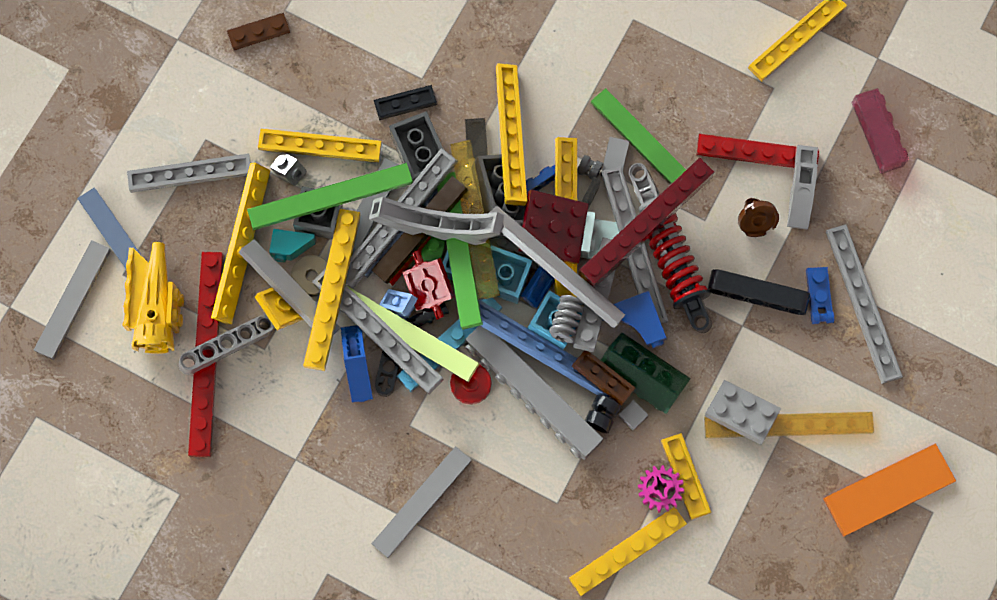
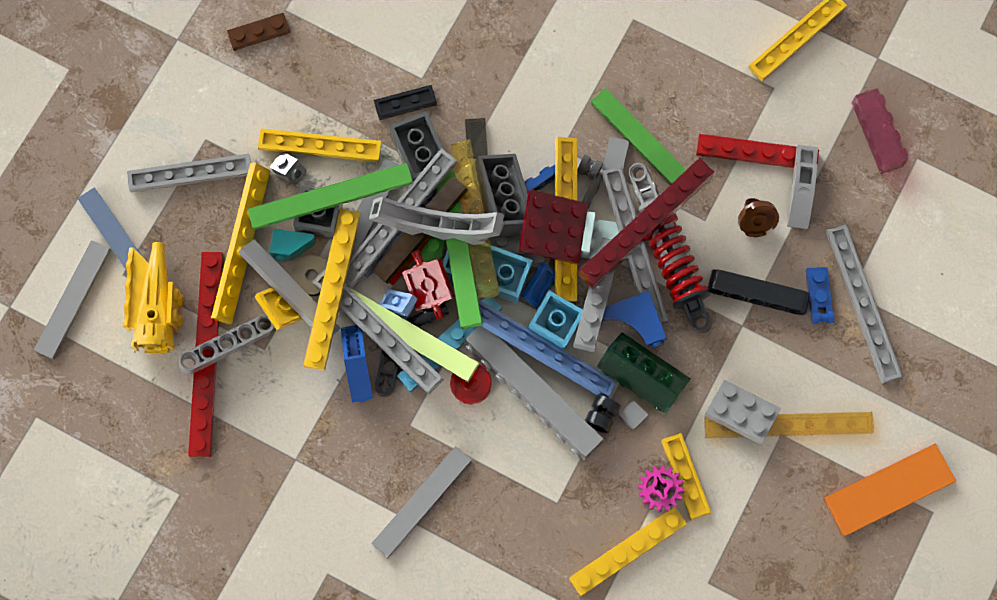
(511, 135): yellow plate -> none
(560, 270): light grey tile -> none
(565, 318): light grey piece -> none
(603, 377): reddish brown plate -> none

